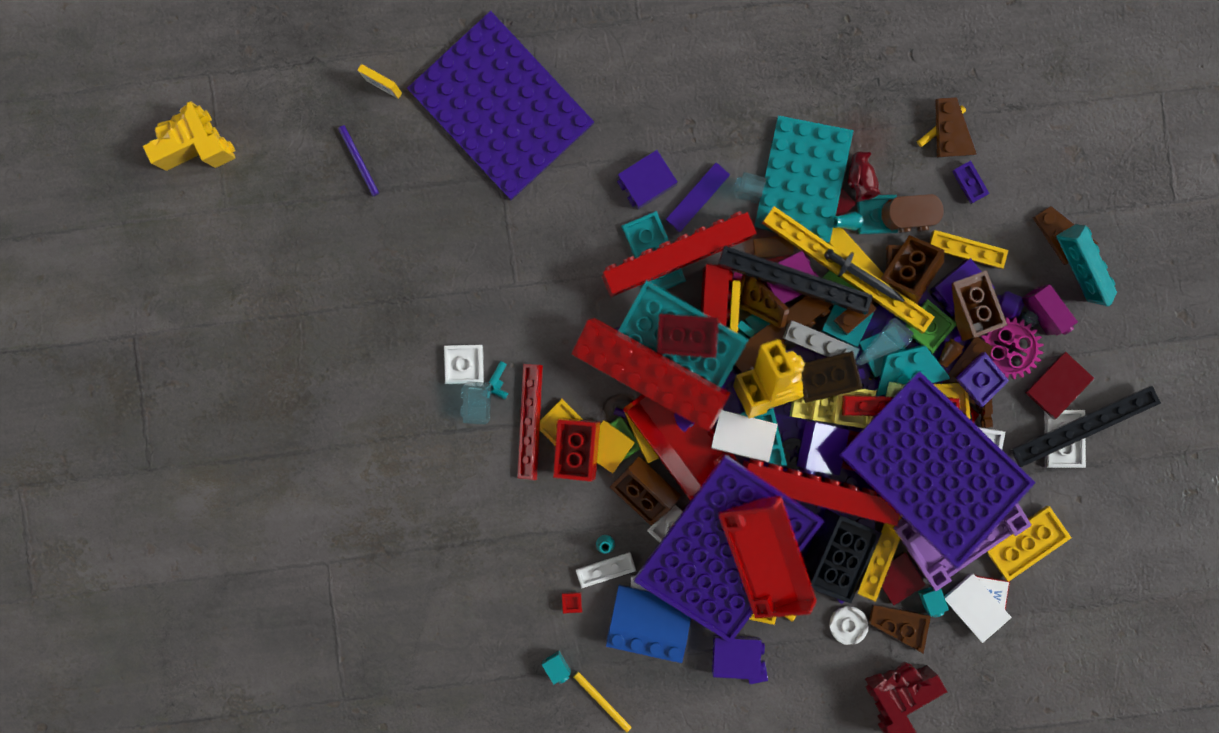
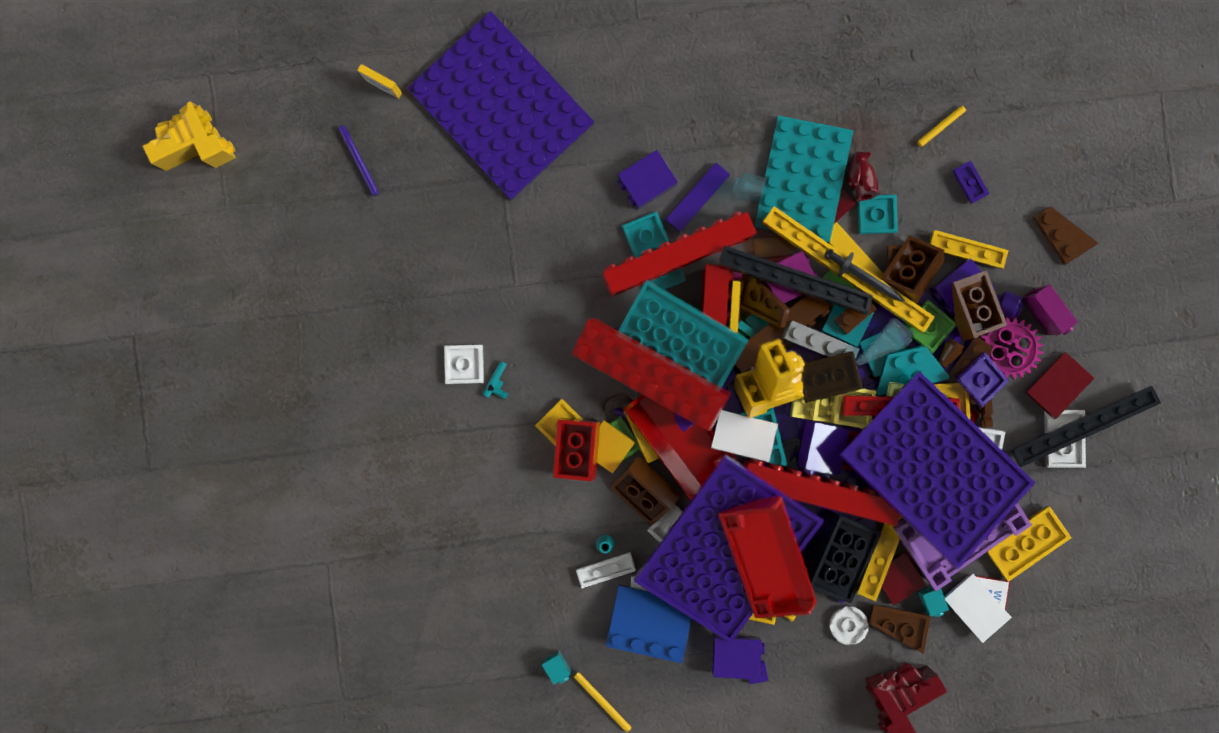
(476, 402): clear light blue brick -> none
(530, 421): red tile -> none
(572, 602): red plate -> none
(687, 335): dark red tile -> none
(848, 221): teal cone -> none
(912, 213): reddish brown brick -> none
(951, 129): reddish brown wing -> none
(1030, 318): clear light blue plate -> none
(1087, 265): teal slope -> none

